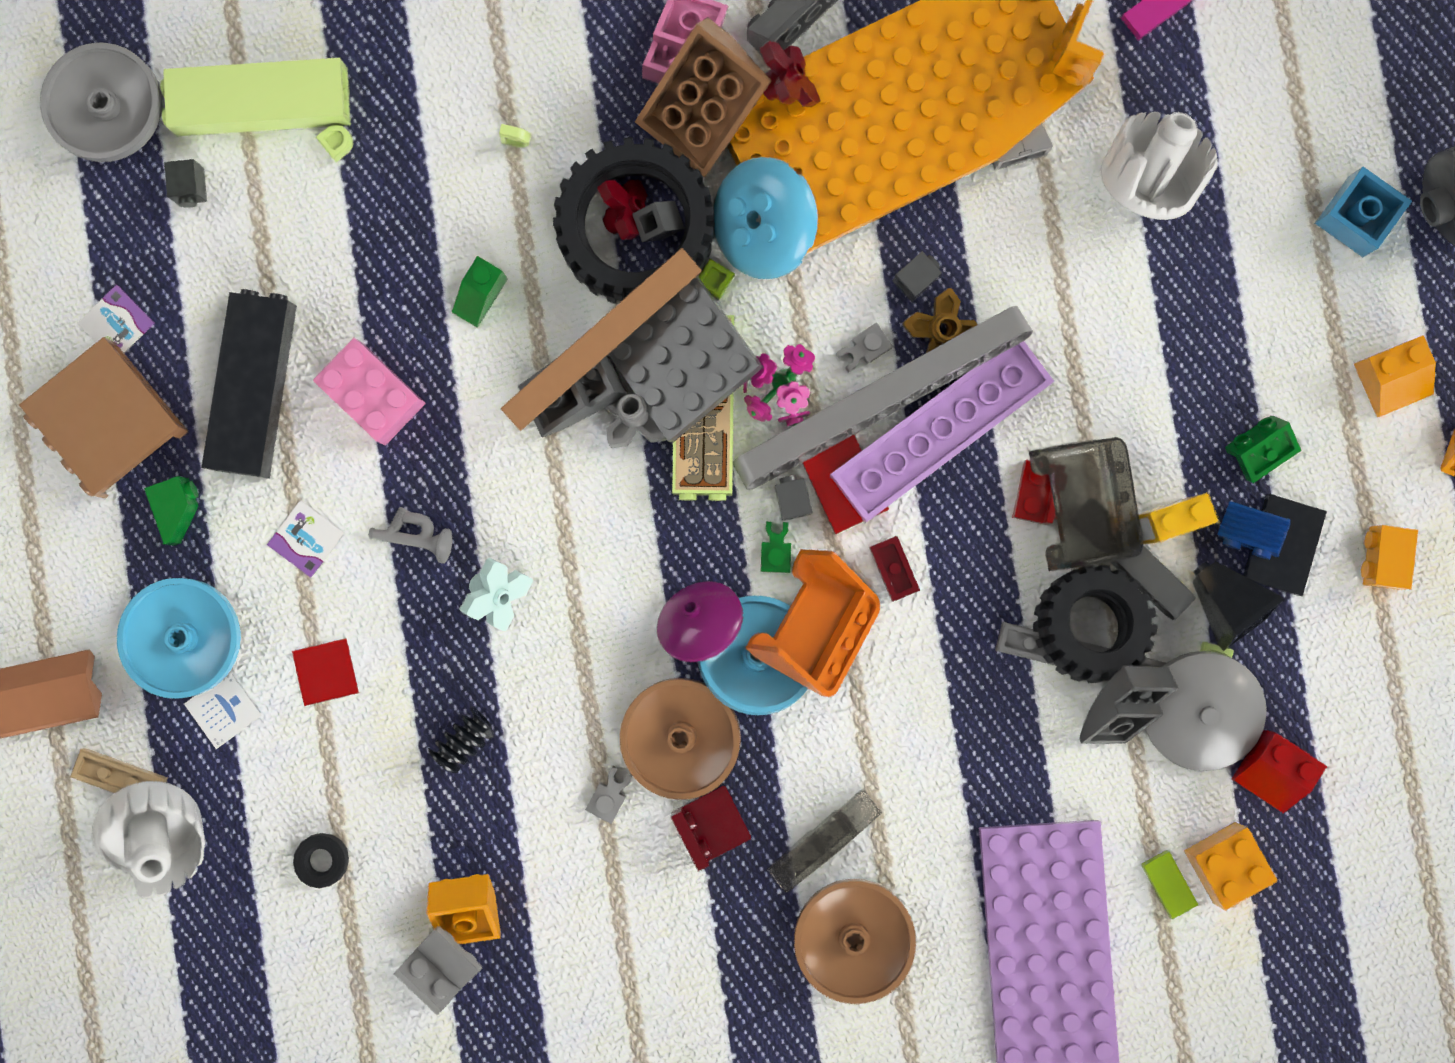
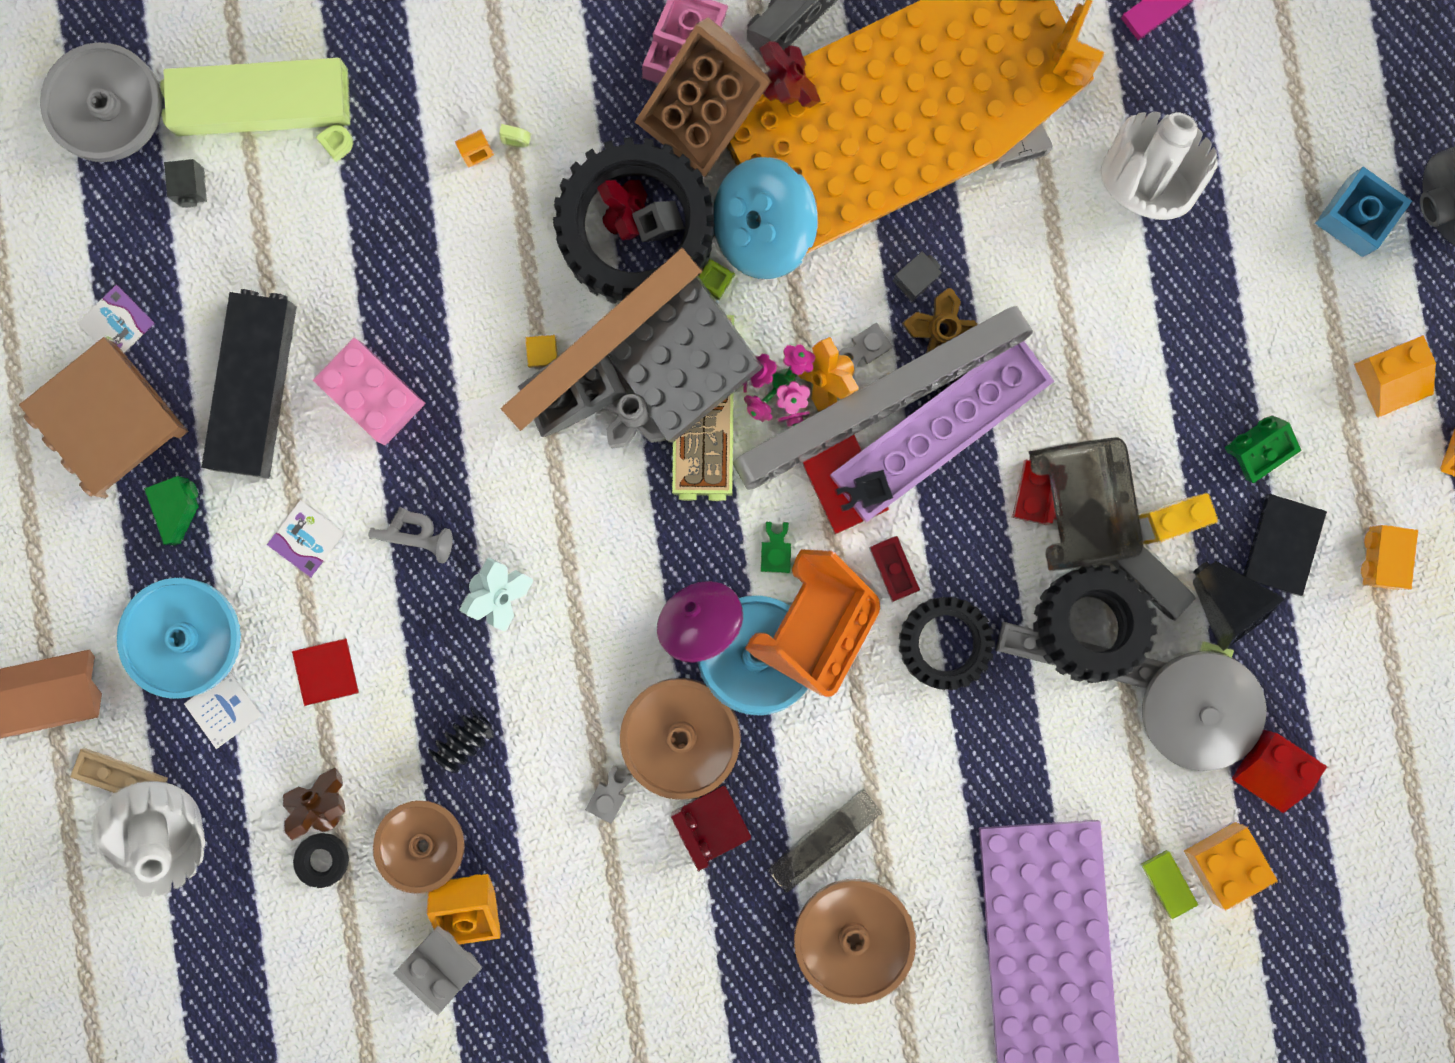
(314, 806): none -> reddish brown plant
(398, 850): none -> medium nougat dish
(474, 148): none -> light orange brick
(478, 291): green slope -> none
(541, 350): none -> yellow tile
(792, 498): dark grey brick -> none
(830, 375): none -> light orange plant
(868, 489): none -> black plate
(981, 643): none -> black tyre
(1127, 704): dark grey slope -> none
(1253, 530): blue brick -> none

